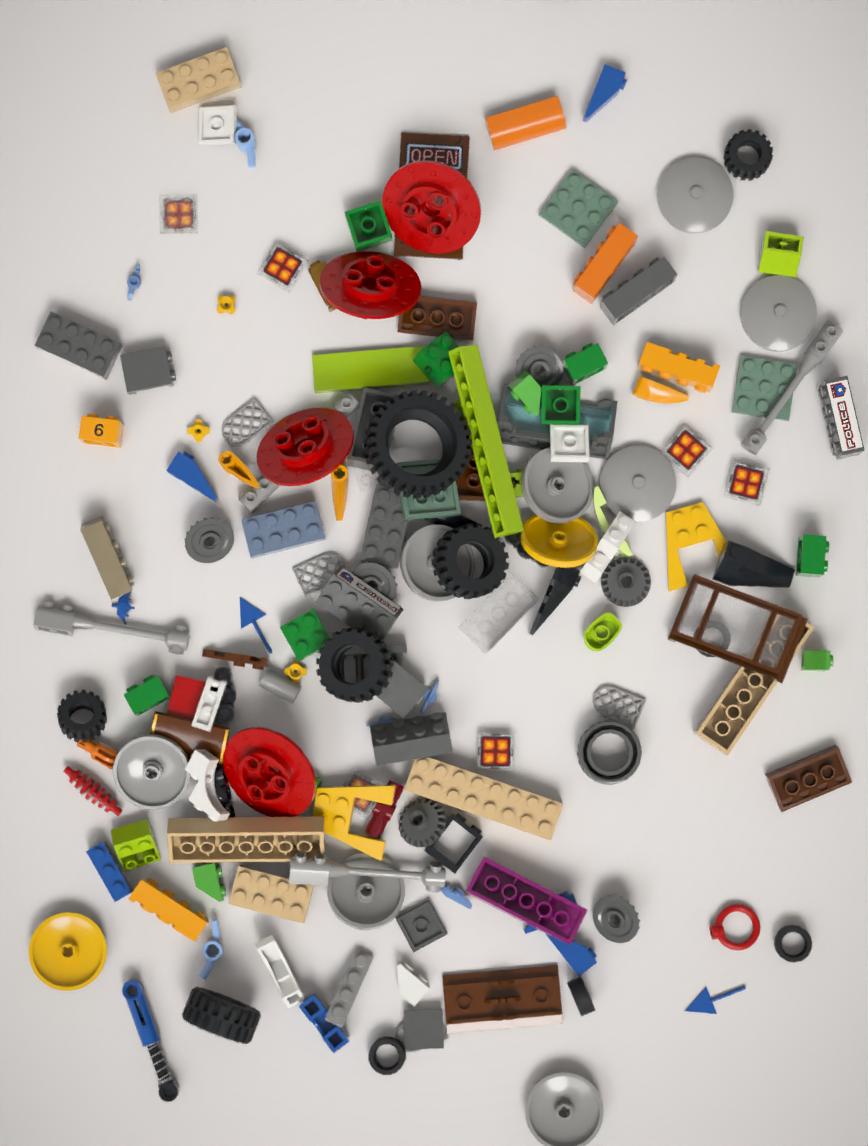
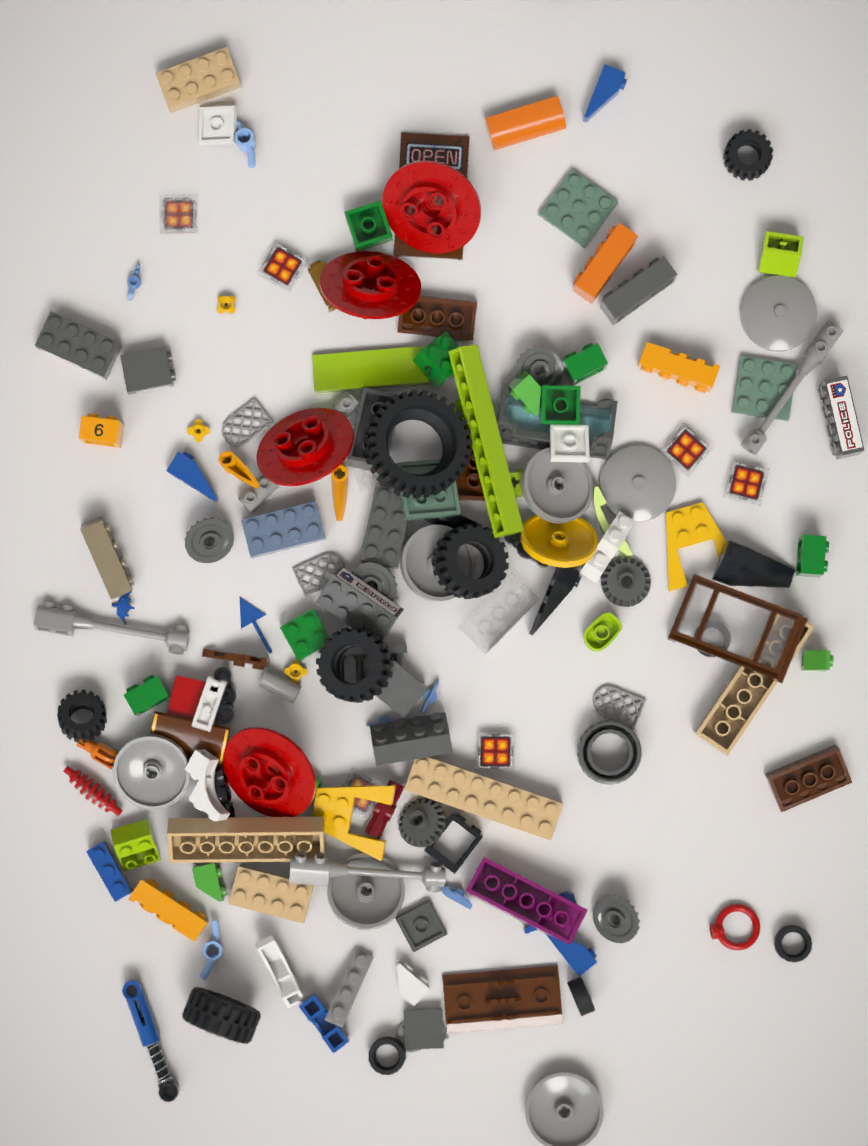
(68, 951): yellow dish -> none
(655, 392): light orange piece -> none
(695, 195): light grey dish -> none
(704, 1004): blue piece -> none

